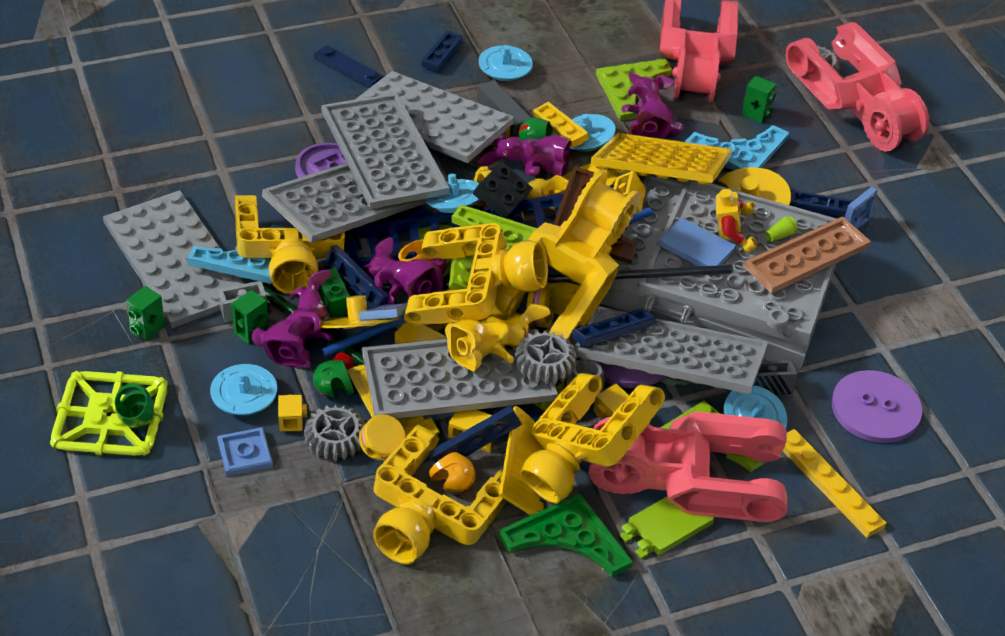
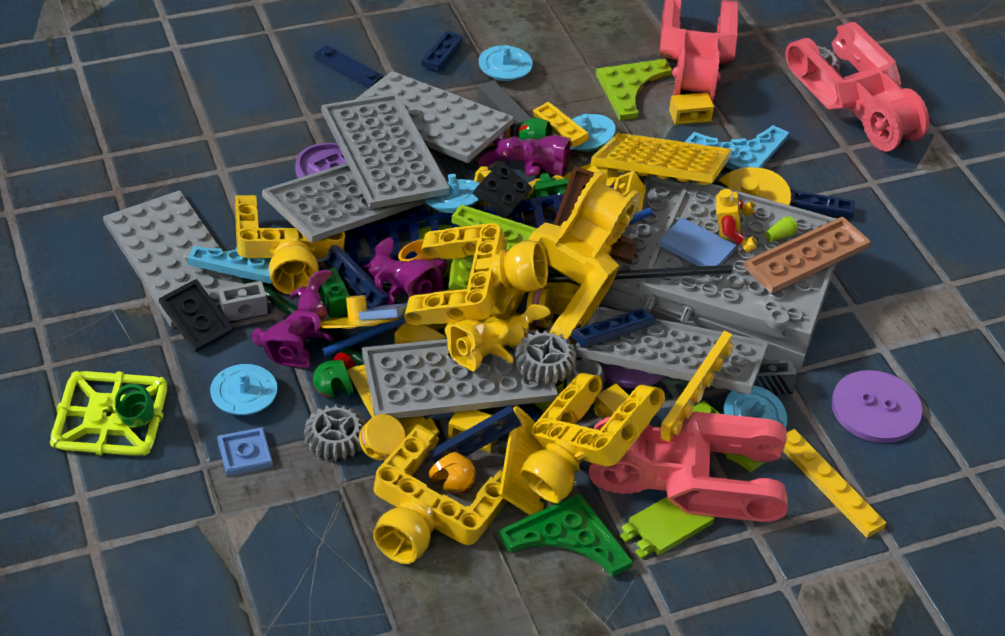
(145, 313): green brick -> none
(195, 315): none -> black plate
(249, 314): green brick -> none
(291, 412): yellow brick -> none
(548, 186): none -> green hips
(653, 115): magenta animal -> none
(691, 108): none -> yellow brick
(694, 390): none -> yellow plate
(759, 99): green brick -> none
(861, 208): medium blue tile -> none

